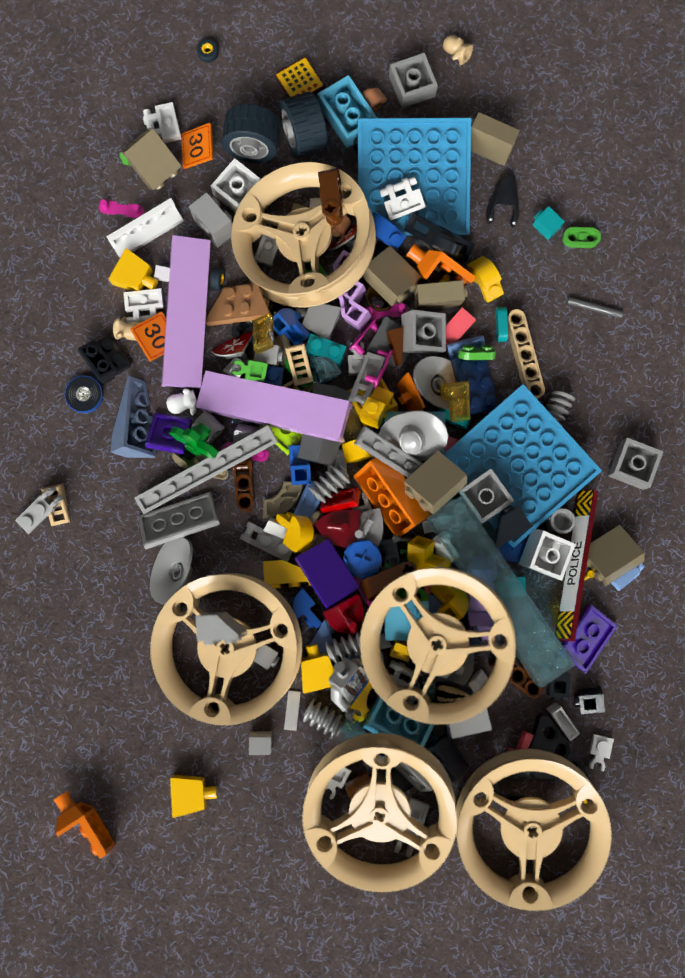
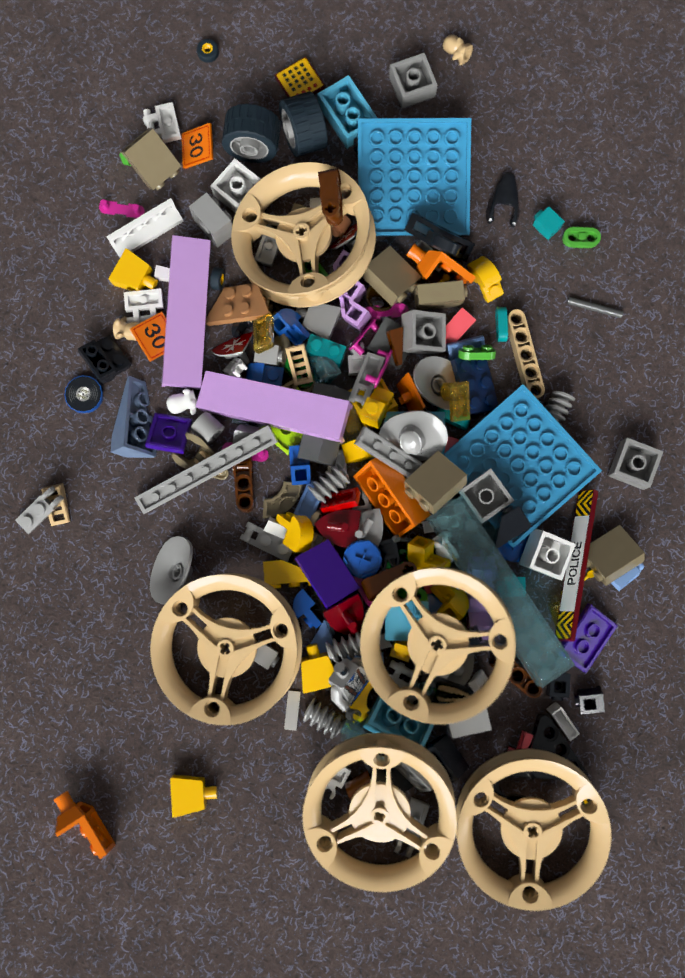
(178, 520): light grey tile -> none
(195, 440): green plant -> none
(218, 626): light grey slope -> none
(253, 370): bright green plate -> none
(260, 742): light grey piece -> none
(374, 98): nougat plate -> none
(388, 232): blue brick -> none
(404, 204): white plate -> none
(492, 138): dark tan brick -> none
(560, 521): light grey piece -> none
(601, 749): white plate -> none

